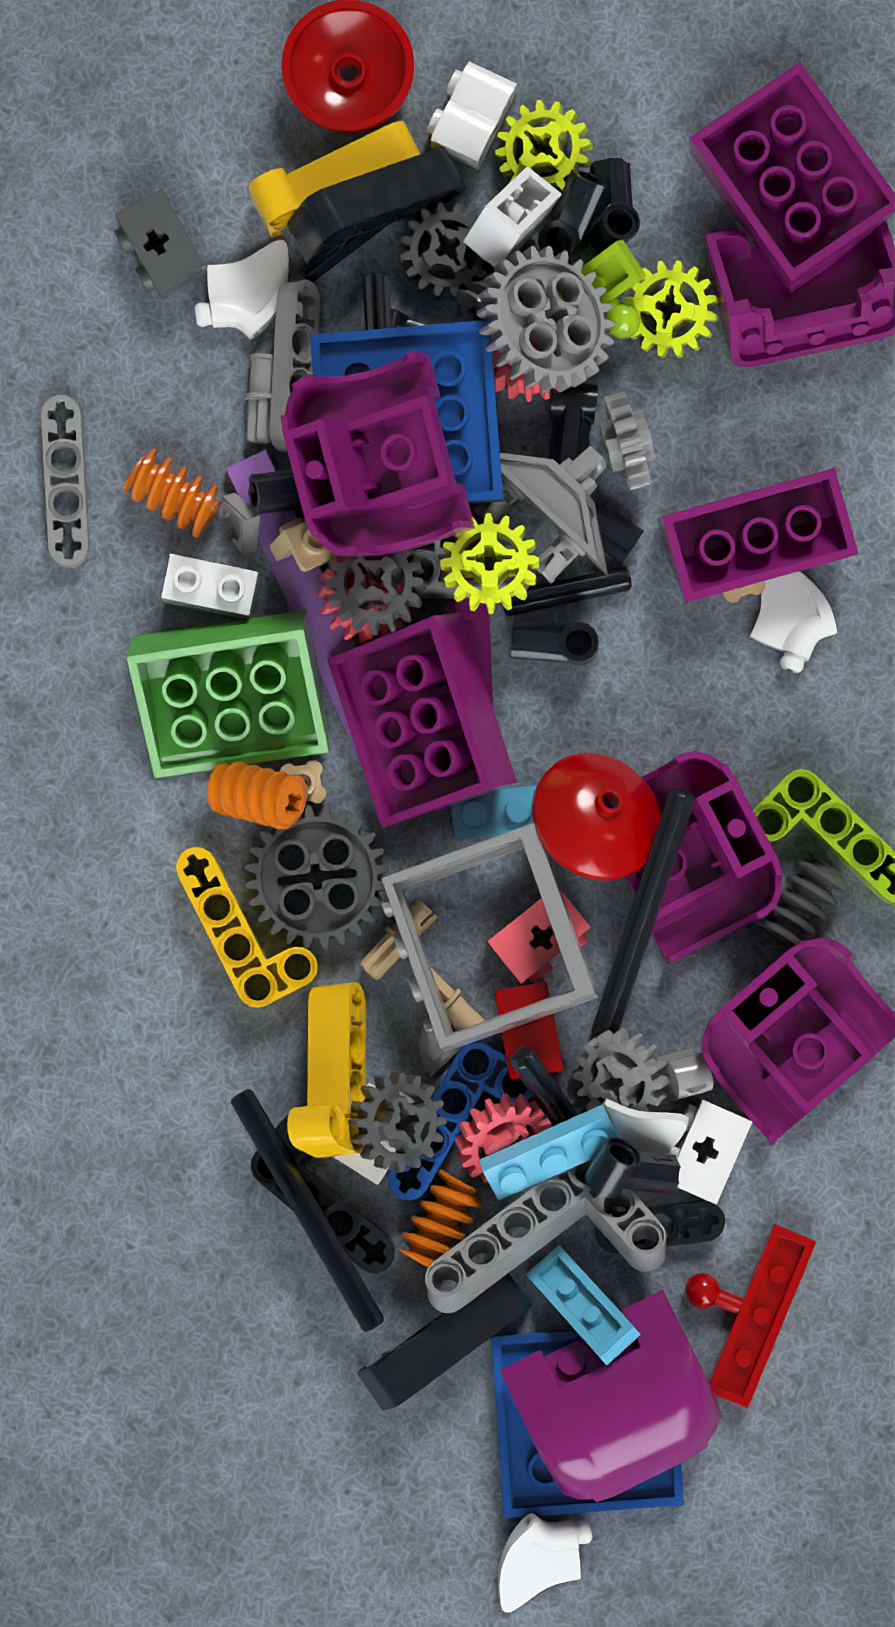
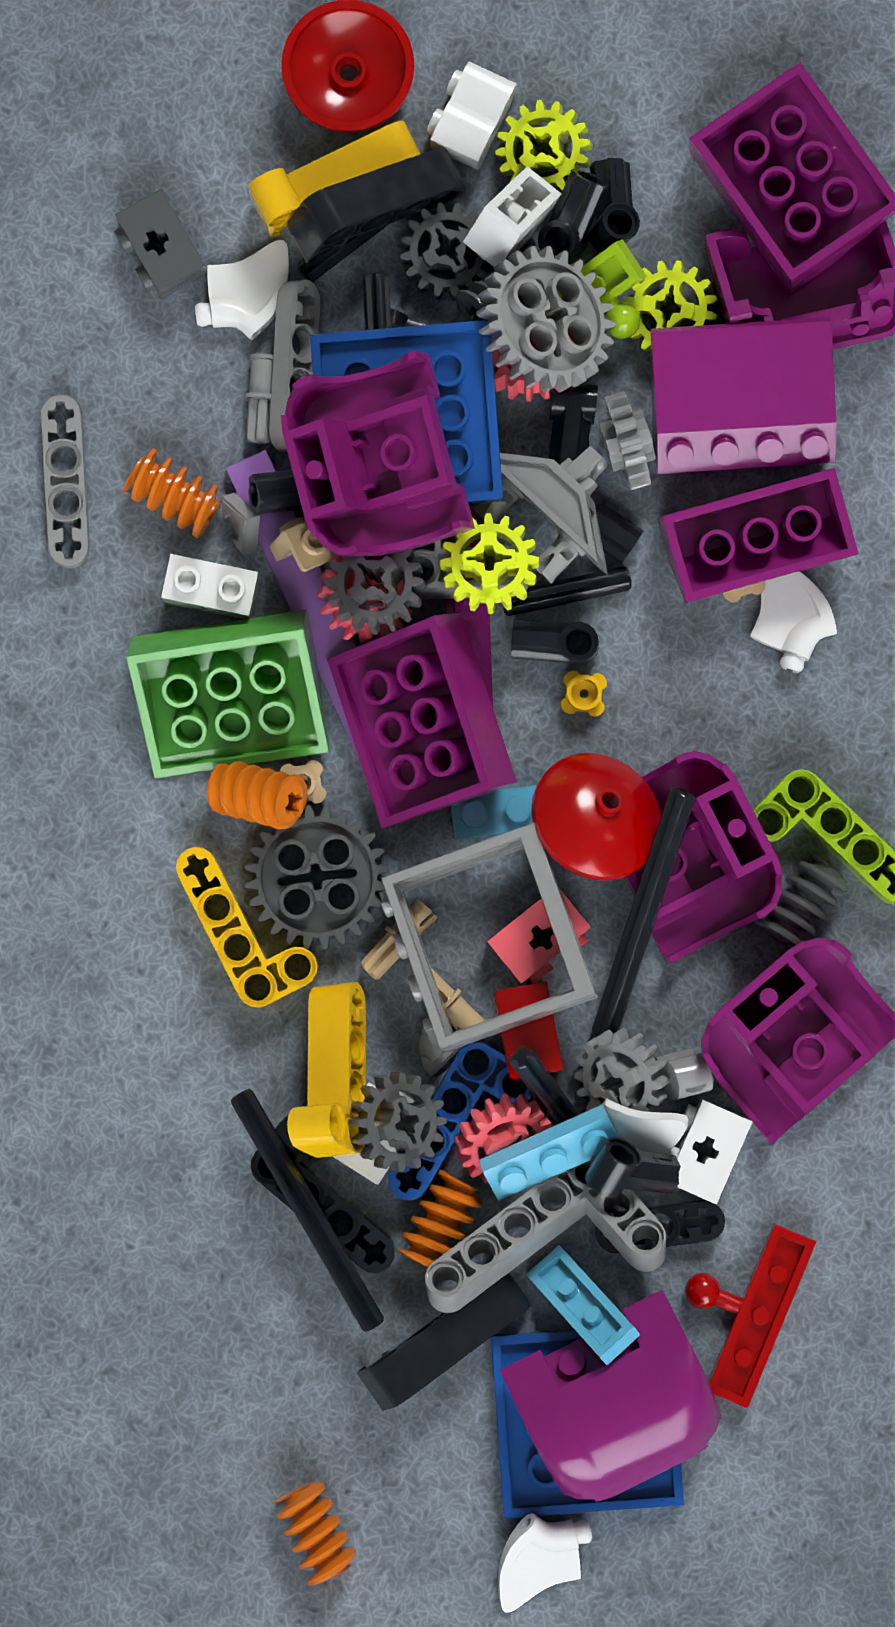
(316, 1532): none -> orange piece
(592, 684): none -> yellow plate
(743, 395): none -> magenta slope

